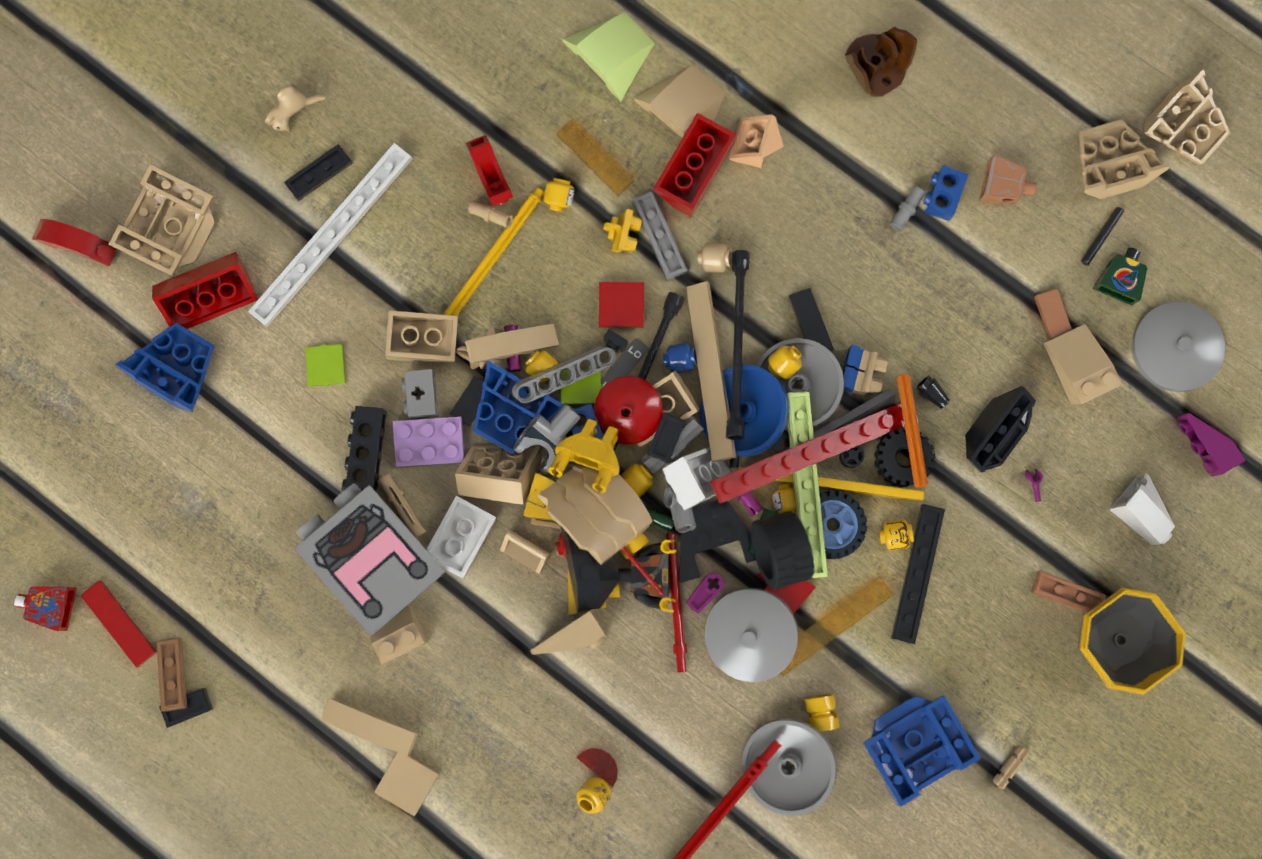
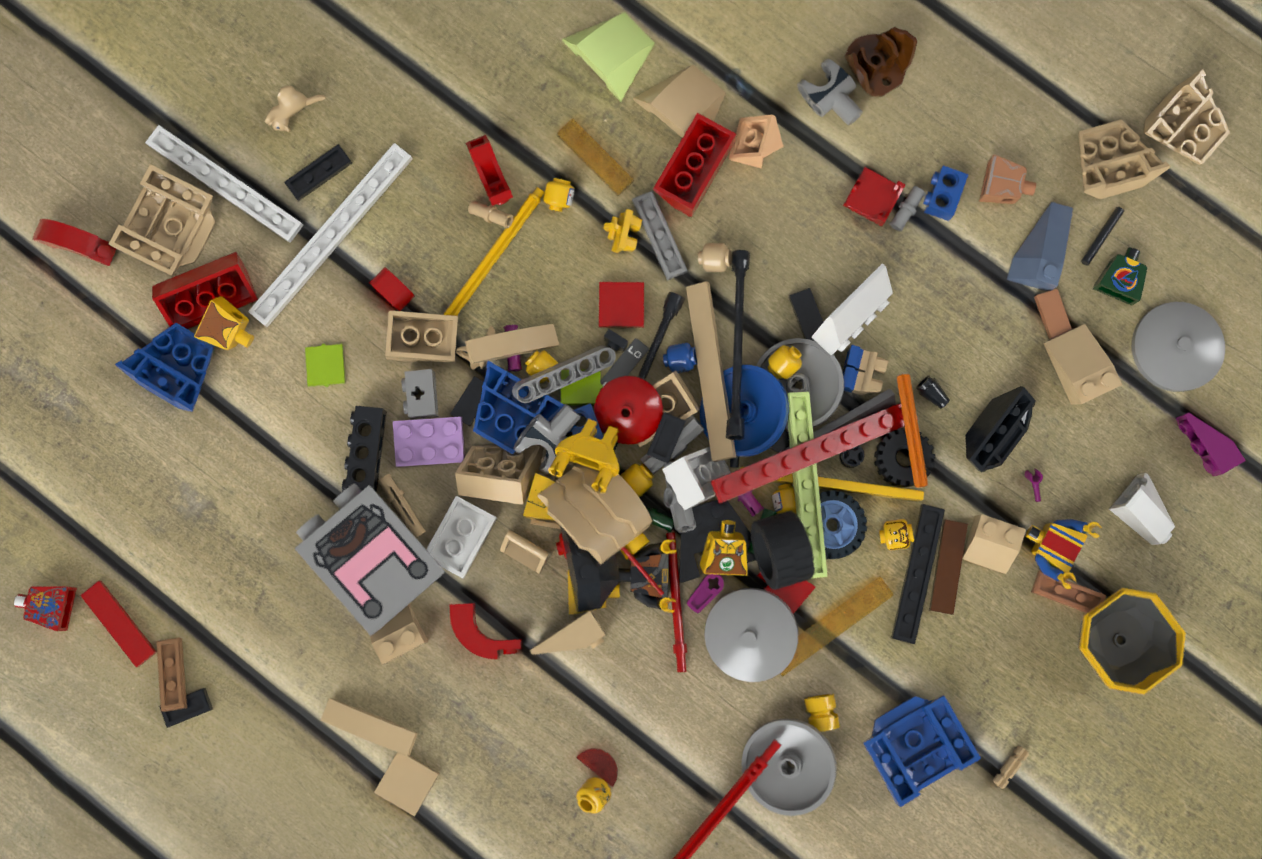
(224, 184): none -> white plate
(224, 325): none -> torso
(392, 289): none -> red beam
(467, 632): none -> red arch
(725, 552): none -> torso
(832, 95): none -> light grey connector
(854, 312): none -> white slope
(873, 196): none -> red piece
(948, 567): none -> reddish brown tile
(993, 543): none -> tan slope
(1043, 251): none -> sand blue wedge
(1059, 546): none -> torso

